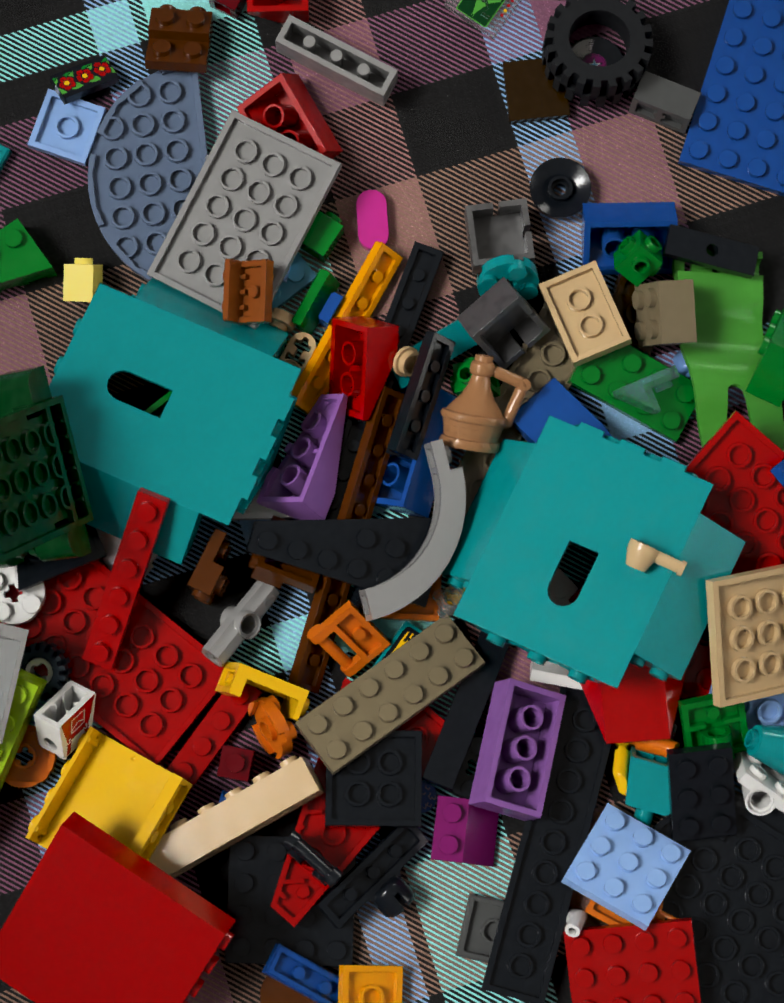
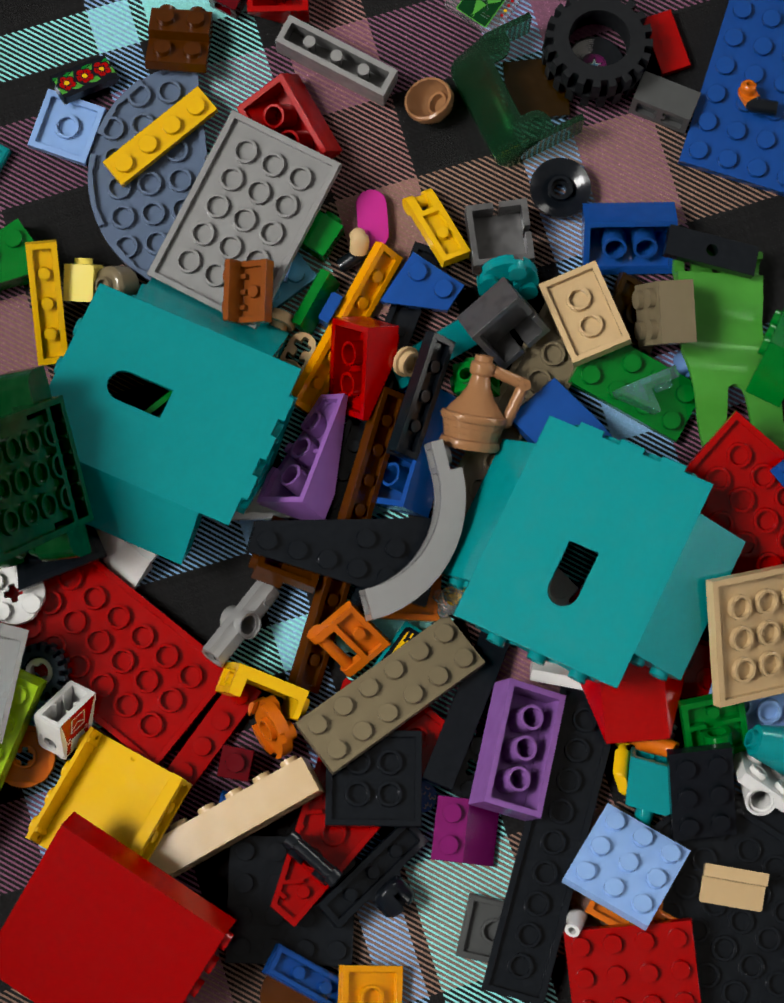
(46, 300): none -> yellow plate
(118, 278): none -> dark tan head
(126, 578): red plate -> none
(160, 136): none -> yellow plate
(209, 577): reddish brown plate -> none
(358, 250): none -> arm
(422, 286): none -> blue wing
(429, 100): none -> medium nougat piece
(436, 227): none -> yellow plate
(503, 129): none -> clear green windscreen
(638, 257): green brick -> none
(642, 556): tan bar -> none
(667, 44): none -> red tile
(733, 887): none -> tan panel
(753, 102): none -> arm

